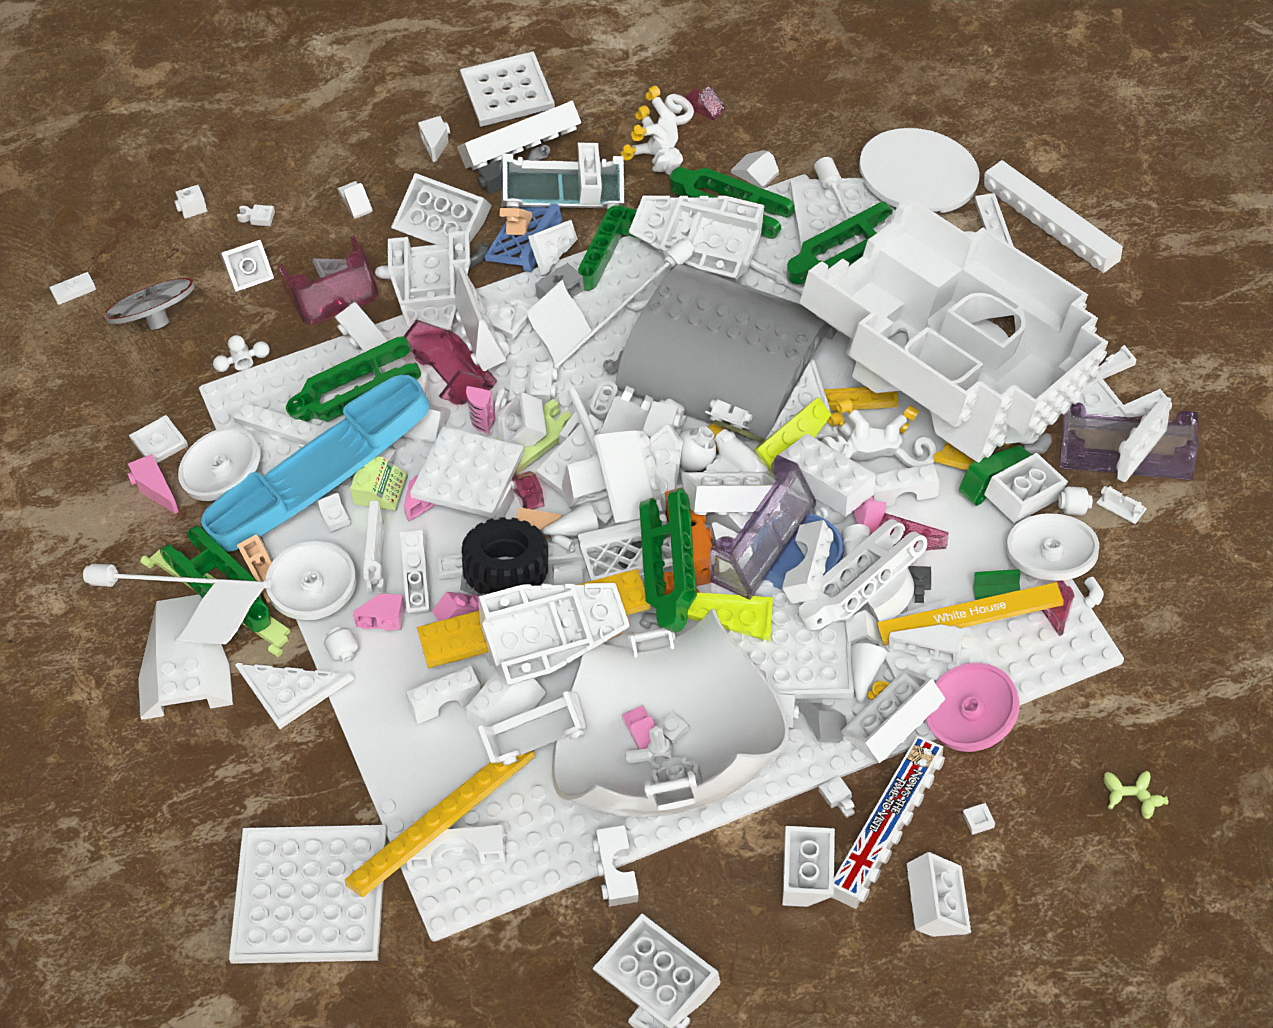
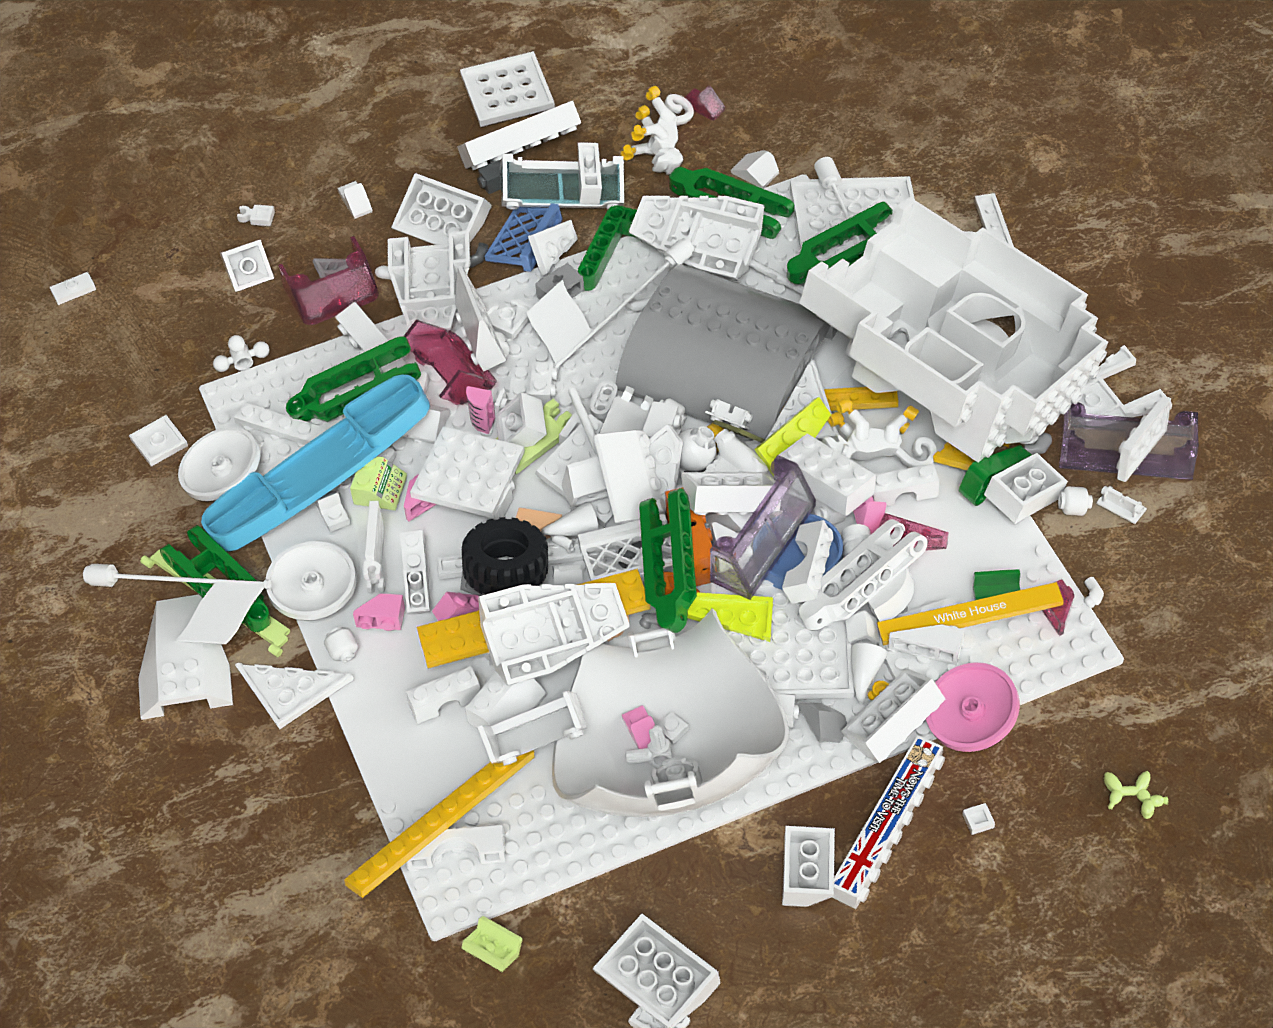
(151, 305): light grey wheel -> none
(151, 482): bright pink slope -> none
(190, 201): white brick -> none
(257, 559): light nougat slope -> none
(296, 897): white plate -> none
(434, 136): white slope -> none
(493, 944): none -> yellowish green bracket
(517, 220): light nougat slope -> none
(528, 490): clear pink slope -> none
(539, 153): light grey arm -> none
(612, 367): light grey arm -> none
(619, 886): white arch -> none
(837, 793): white plate -> none
(921, 167): white tile -> none
(922, 581): dark grey plate -> none
(938, 896): white slope -> none
(1052, 547): white dish -> none
(1053, 216): white brick -> none

